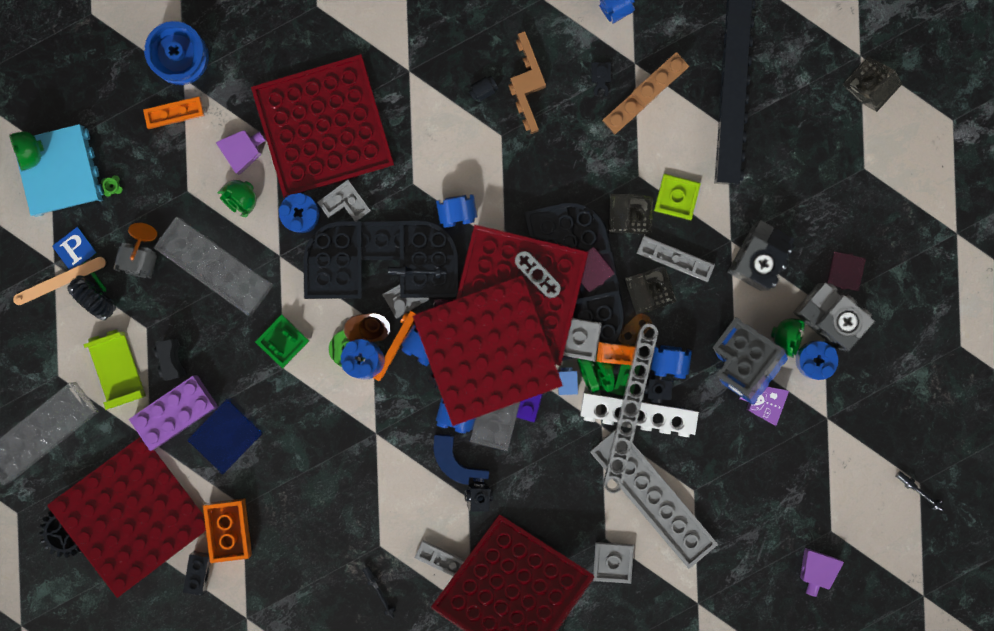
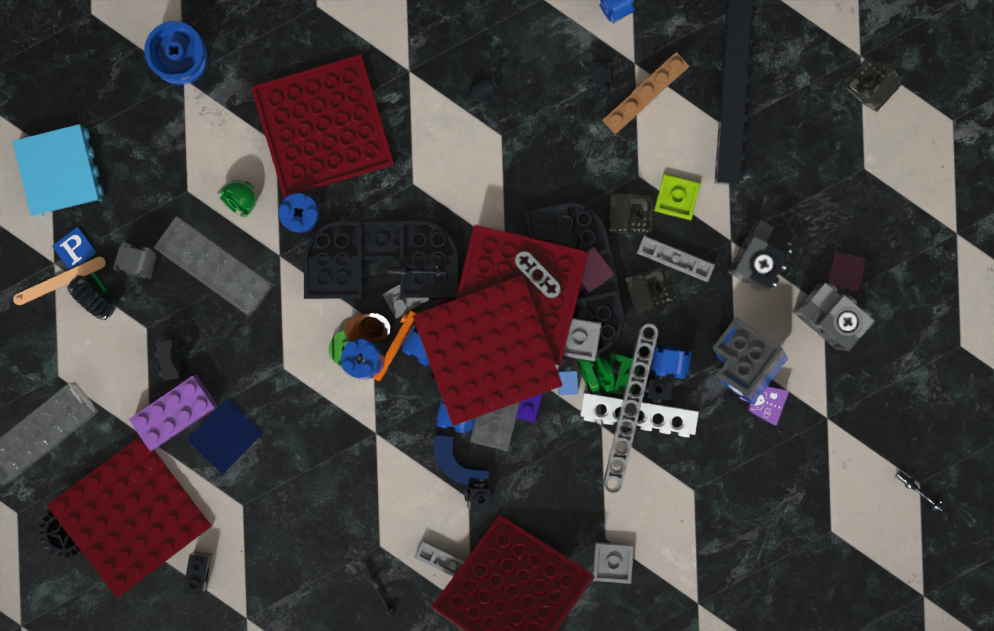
(27, 149): green cylinder -> none
(106, 182): bright green plate -> none
(115, 369): lime panel -> none
(141, 232): orange piece -> none
(173, 112): orange plate -> none
(227, 530): orange brick -> none
(241, 149): medium lavender torso -> none
(282, 341): green plate -> none
(346, 197): light grey plate -> none
(457, 209): blue brick -> none
(527, 83): medium nougat bracket -> none
(615, 353): orange plate -> none
(633, 328): clear orange plate -> none
(658, 503): light grey plate -> none
(788, 335): green cylinder -> none
(819, 570): medium lavender torso -> none
(826, 354): blue brick -> none

